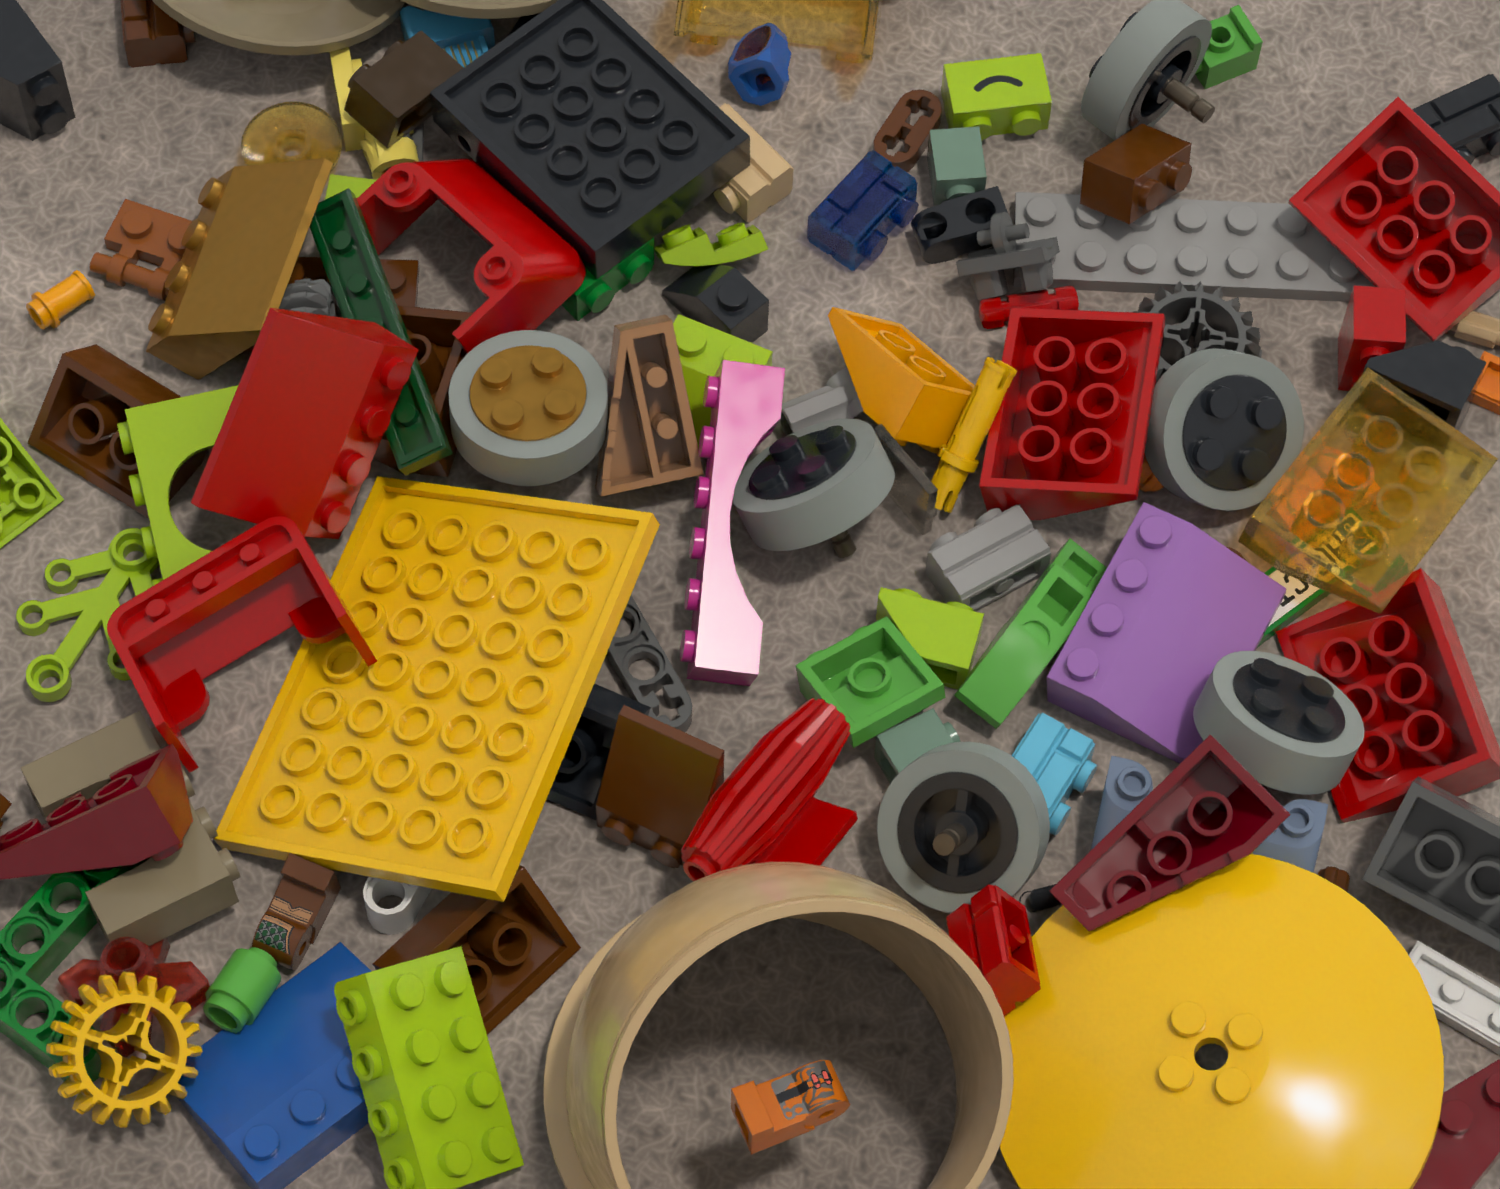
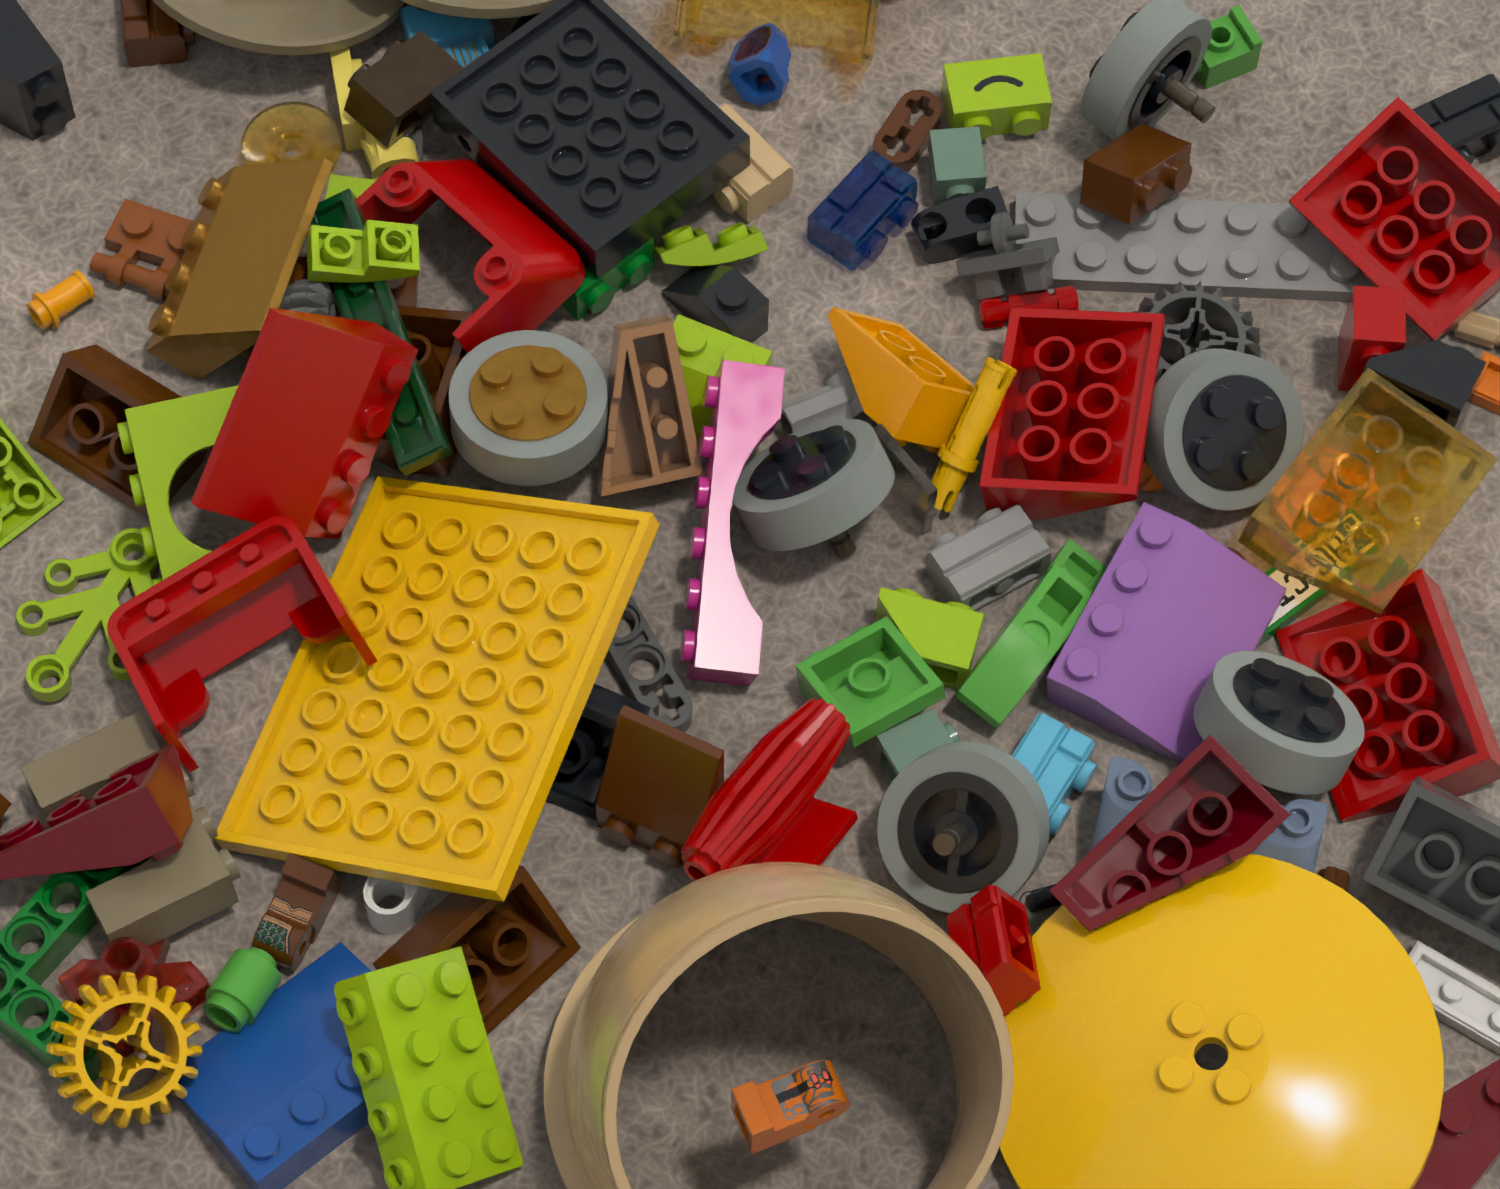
(366, 255): none -> lime slope

